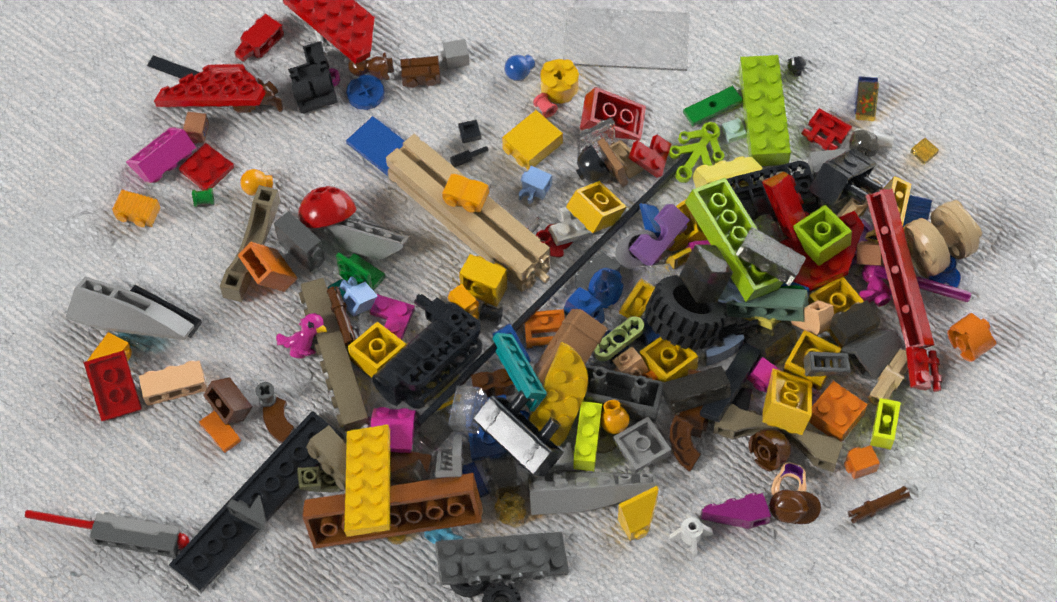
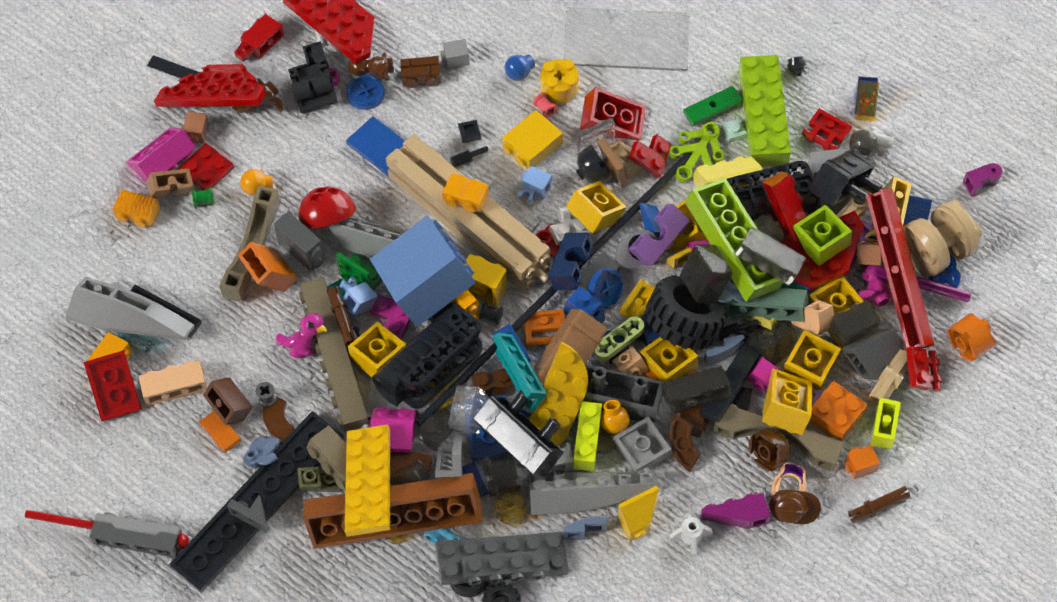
(174, 181): none -> medium nougat brick
(261, 452): none -> sand blue plate
(423, 270): none -> medium blue brick
(565, 270): none -> dark blue arch
(577, 530): none -> sand blue slope
(816, 370): dark grey slope -> none
(924, 151): clear yellow tile -> none
(983, 176): none -> magenta leg

